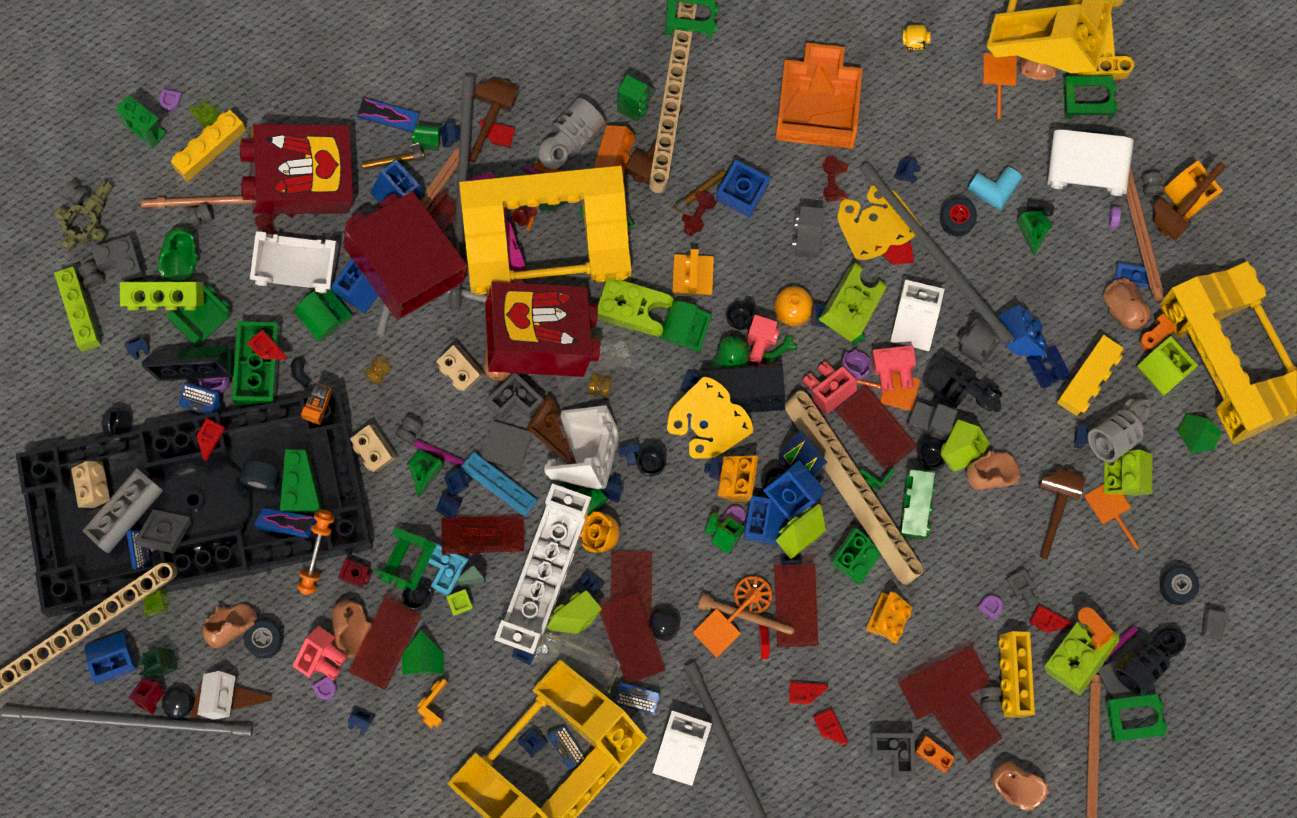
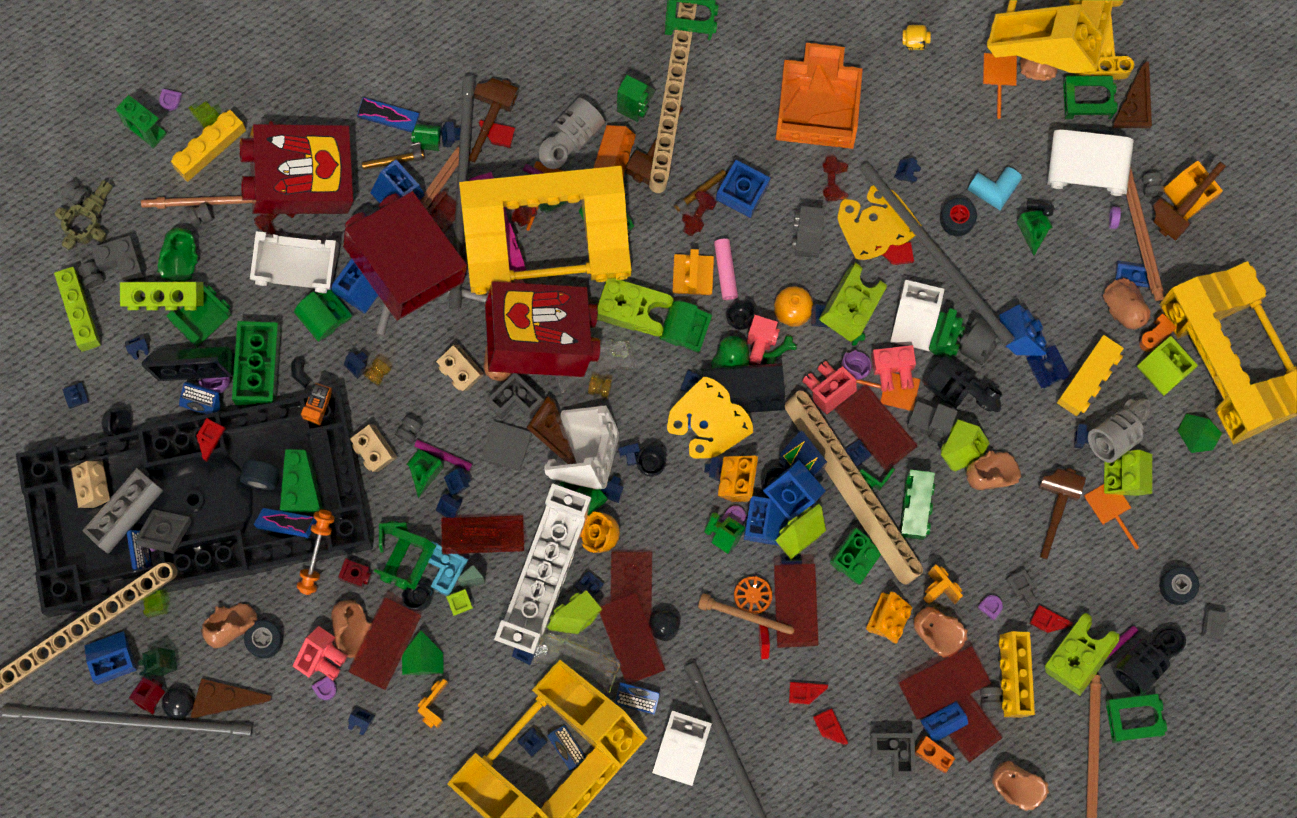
(75, 395): none -> dark blue tile
(216, 695): white panel -> none
(265, 347): red tile -> none
(356, 363): none -> dark blue tile
(388, 528): none -> green bracket
(499, 484): dark azure tile -> none
(718, 631): orange piece -> none
(725, 269): none -> bright pink piece
(858, 453): none -> dark blue tile
(930, 454): black hair -> none
(941, 585): none -> light orange bracket
(944, 722): none -> blue slope
(945, 636): none -> nougat piece
(946, 334): none -> green brick
(1091, 621): orange leg -> none
(1137, 105): none -> reddish brown wing

